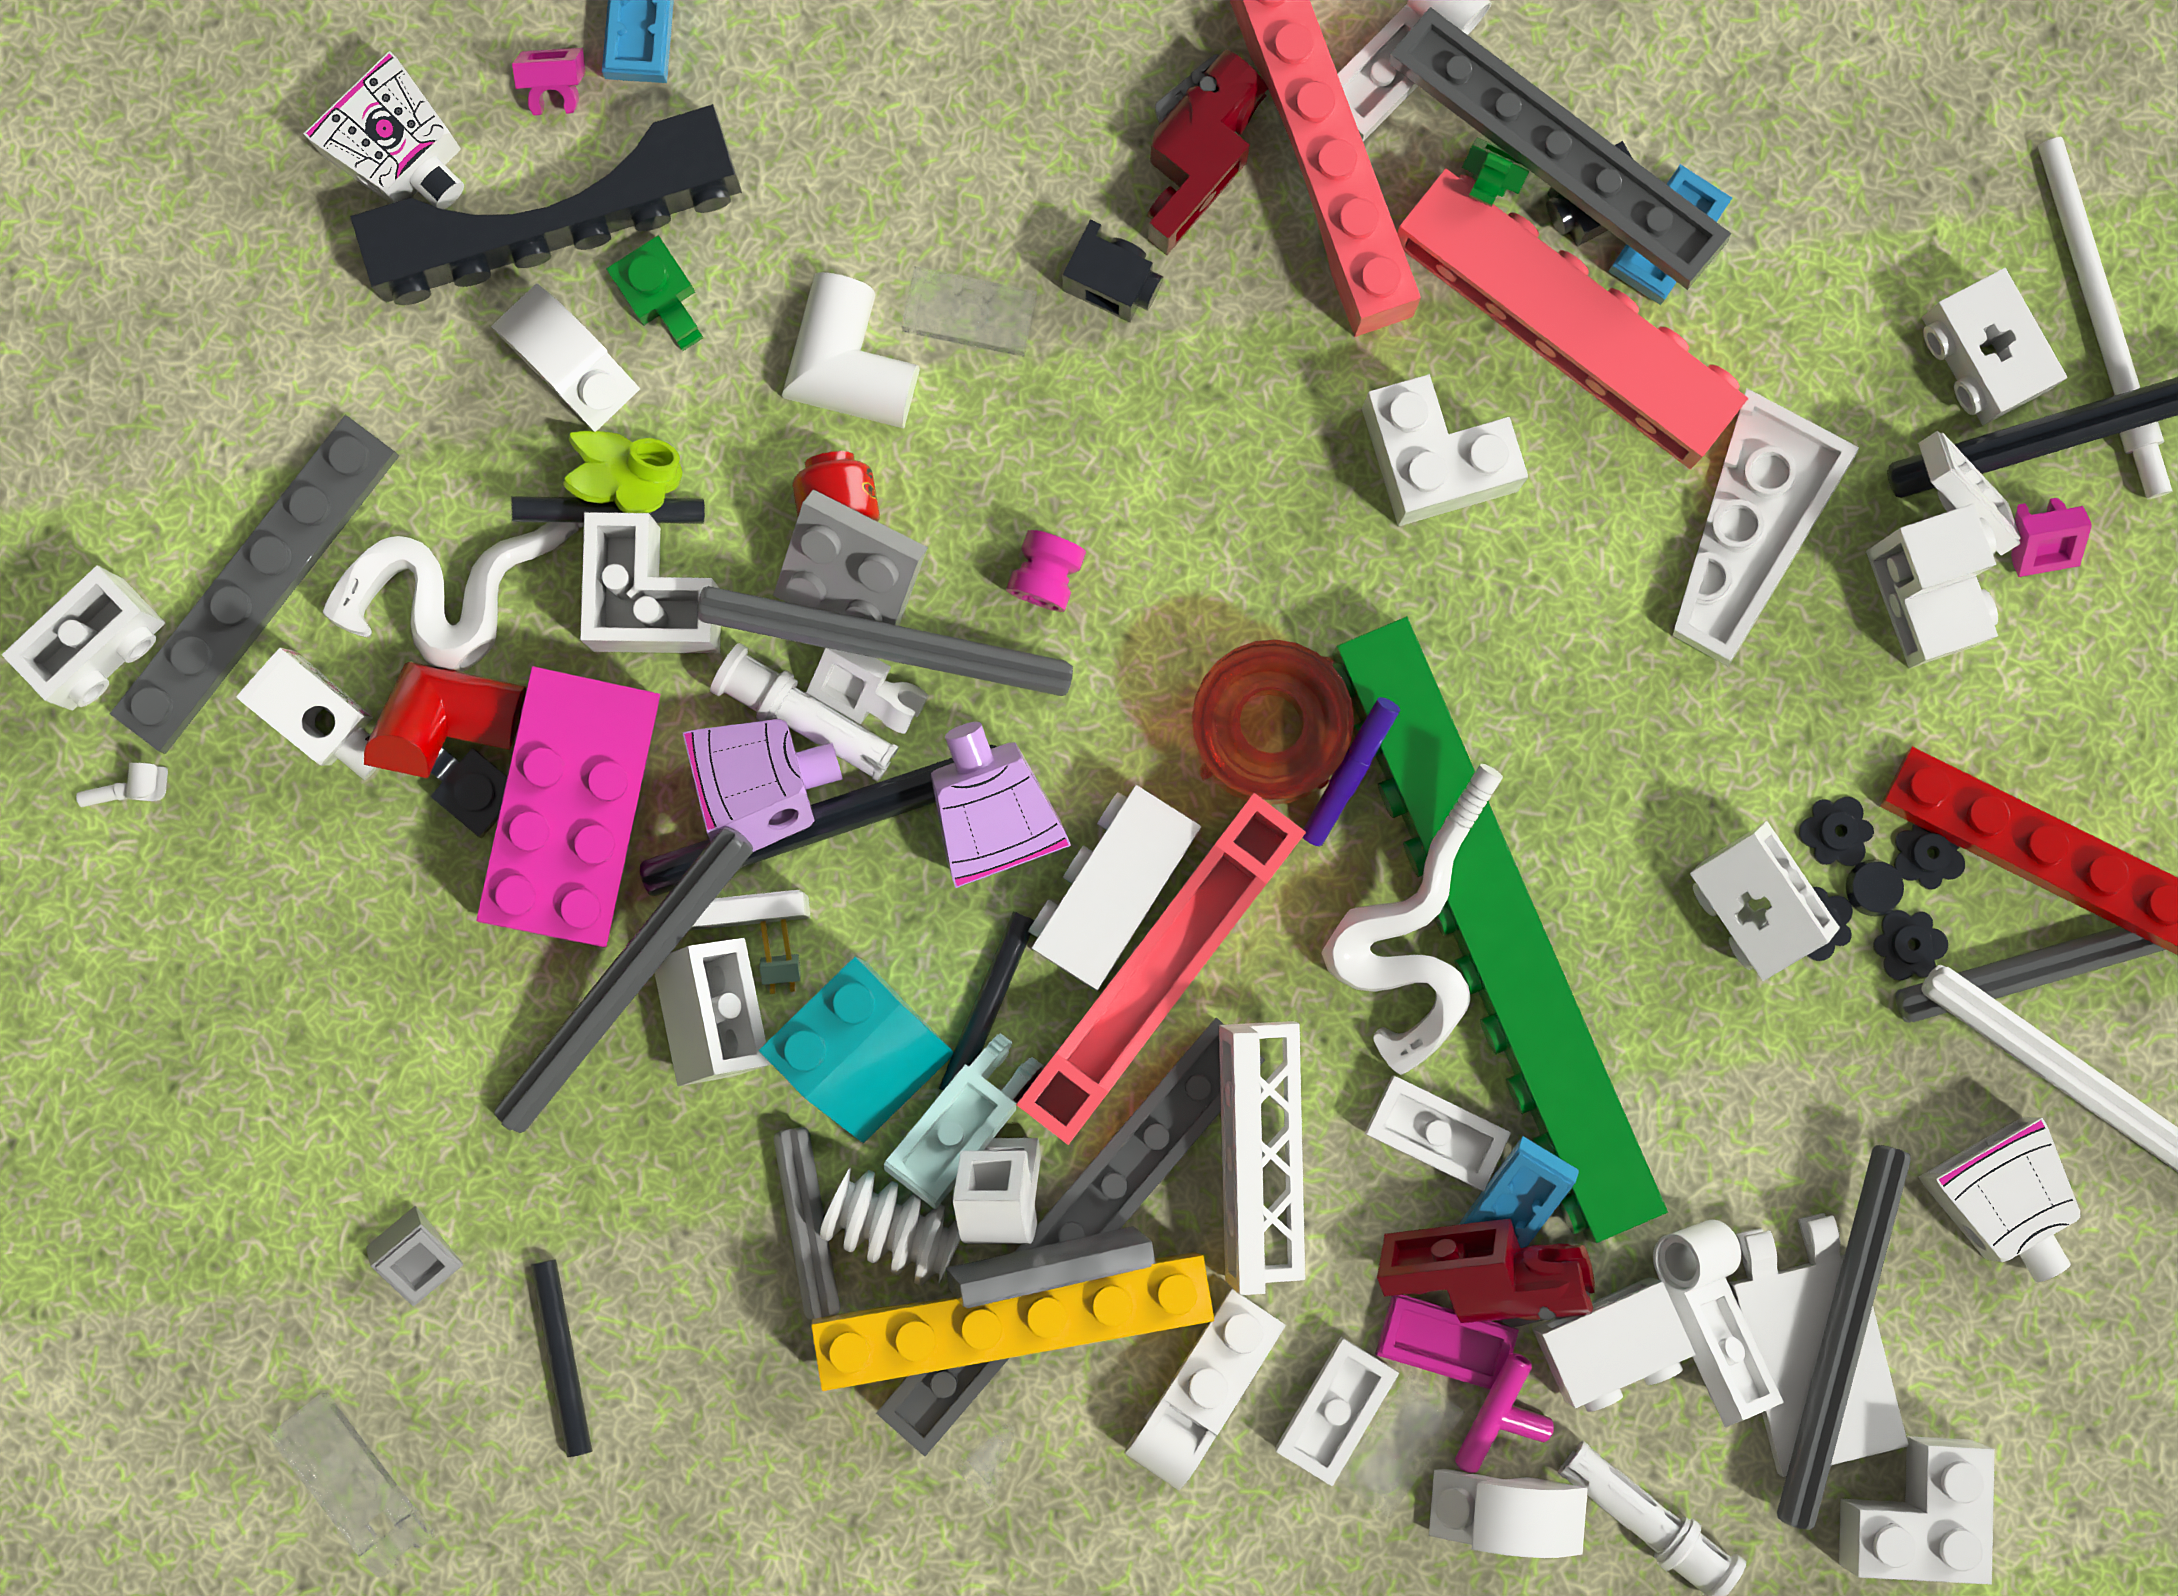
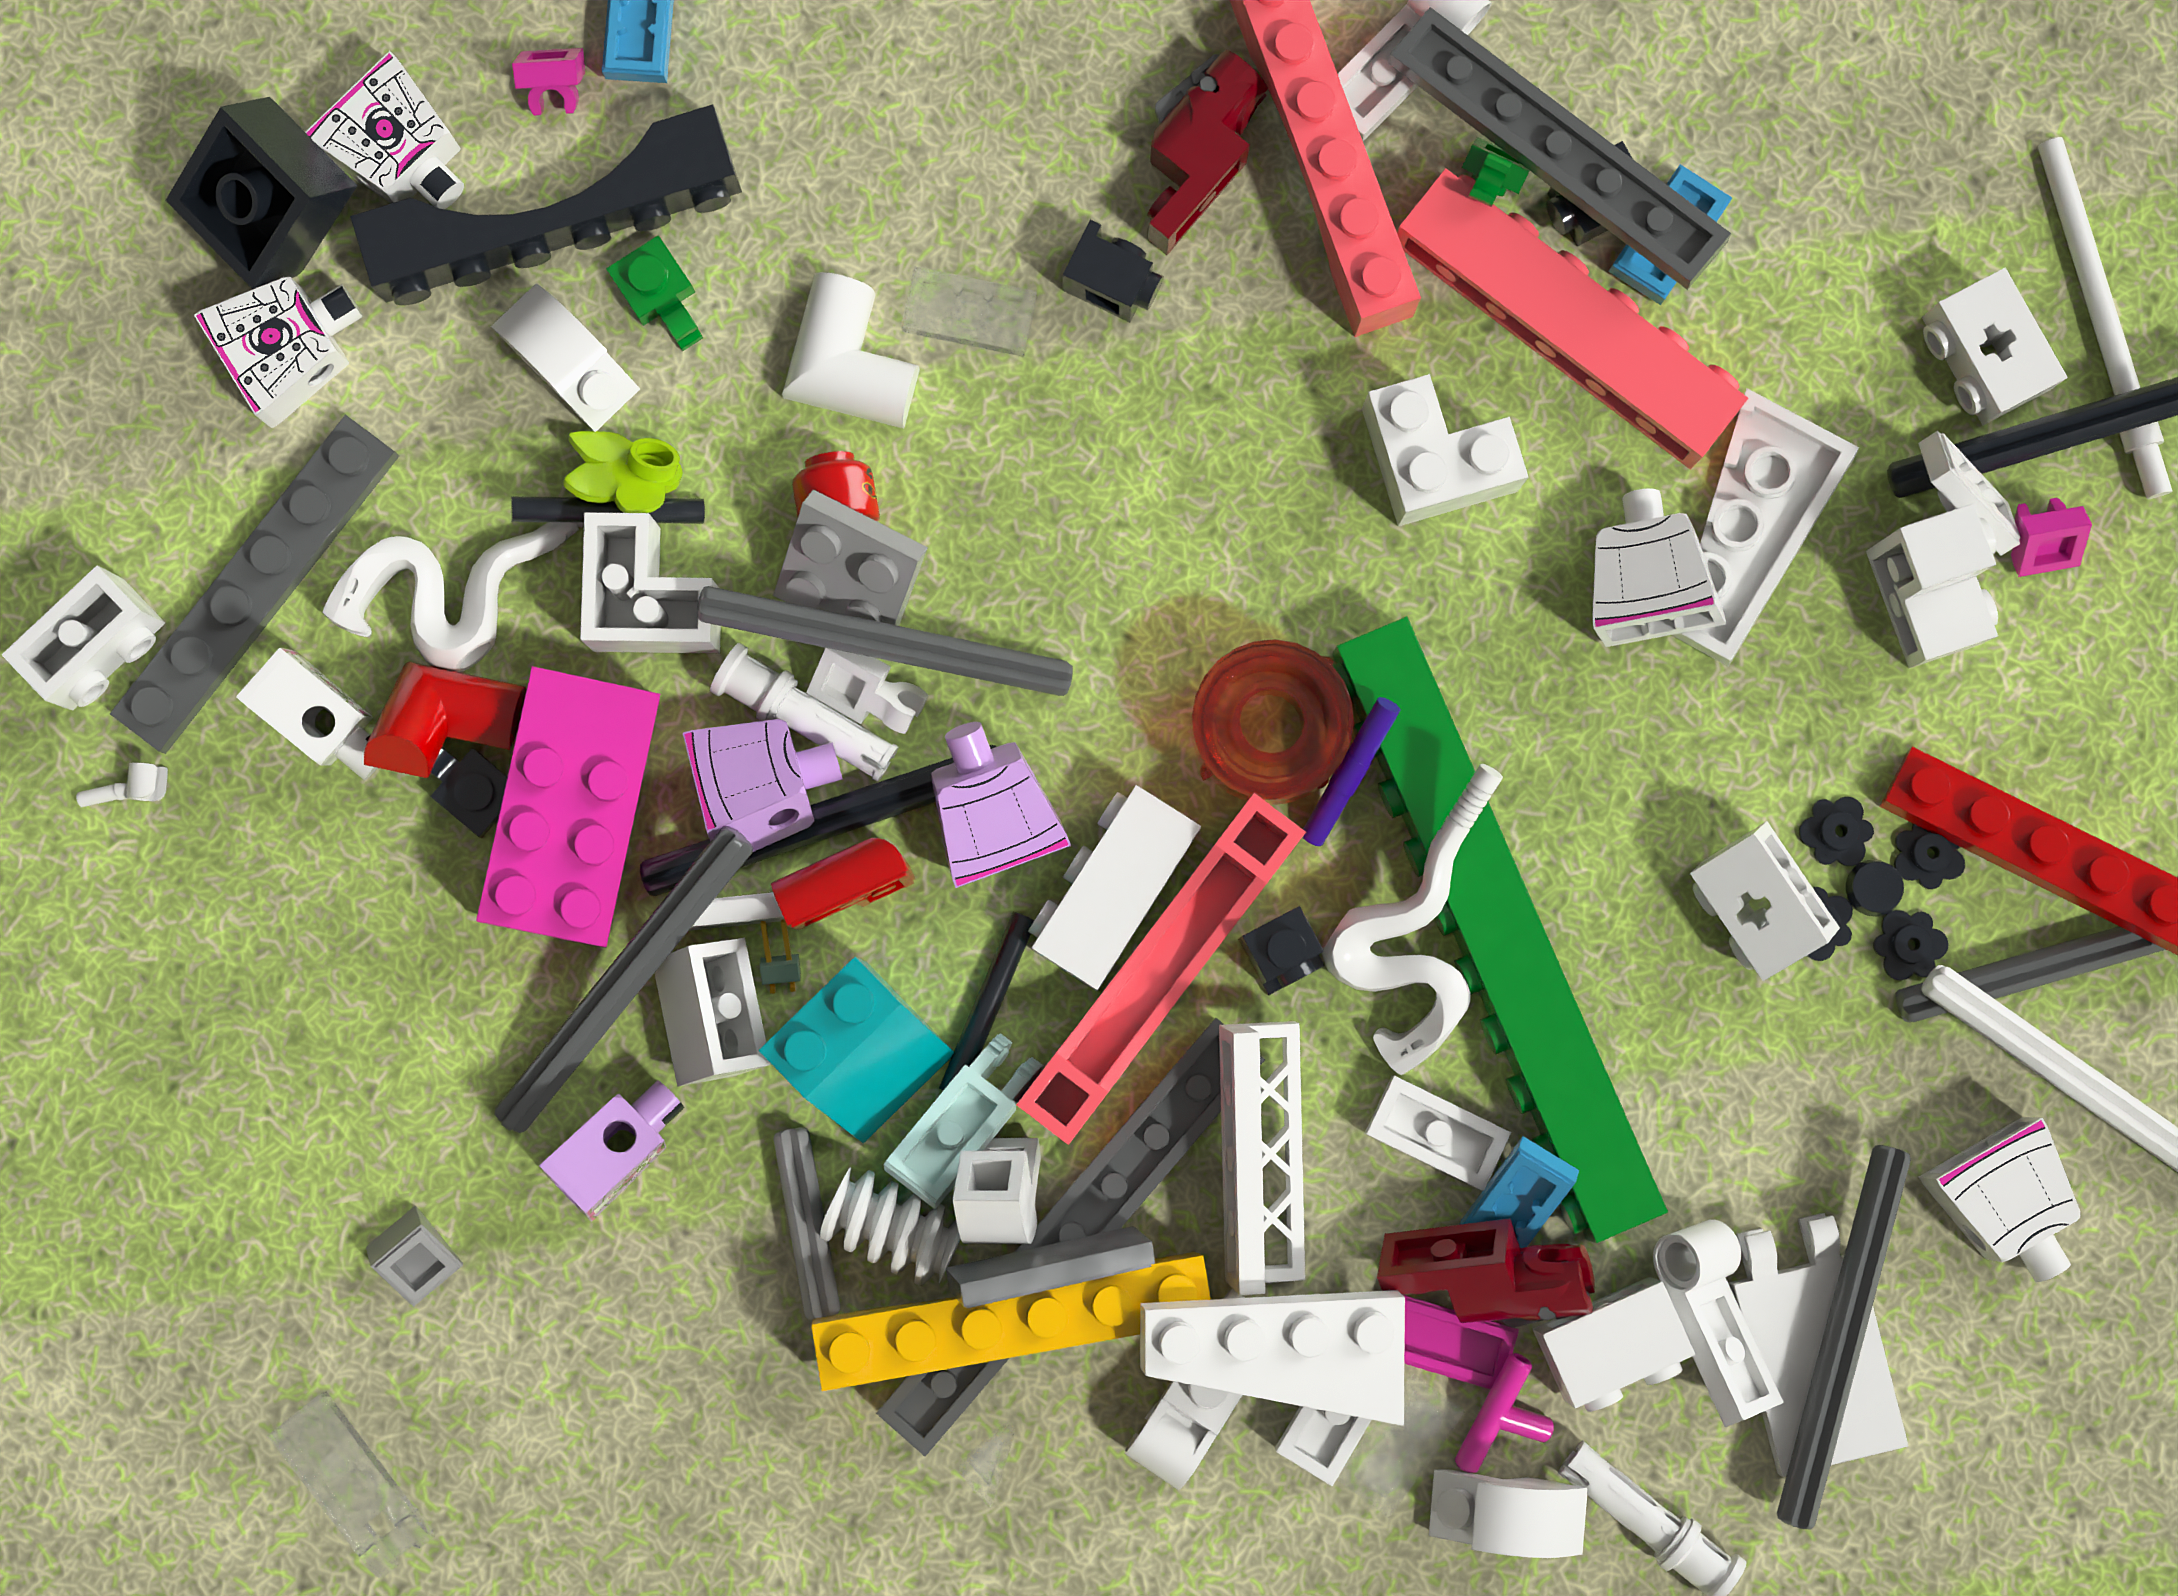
(260, 191): none -> black brick
(279, 343): none -> white torso
(561, 1358): black bar -> none
(592, 1172): none -> lavender torso
(840, 881): none -> red brick
(1044, 576): dark pink wheel -> none
(1283, 950): none -> black brick
(1296, 1349): none -> white wing
(1651, 575): none -> white torso
(1940, 1528): white brick -> none

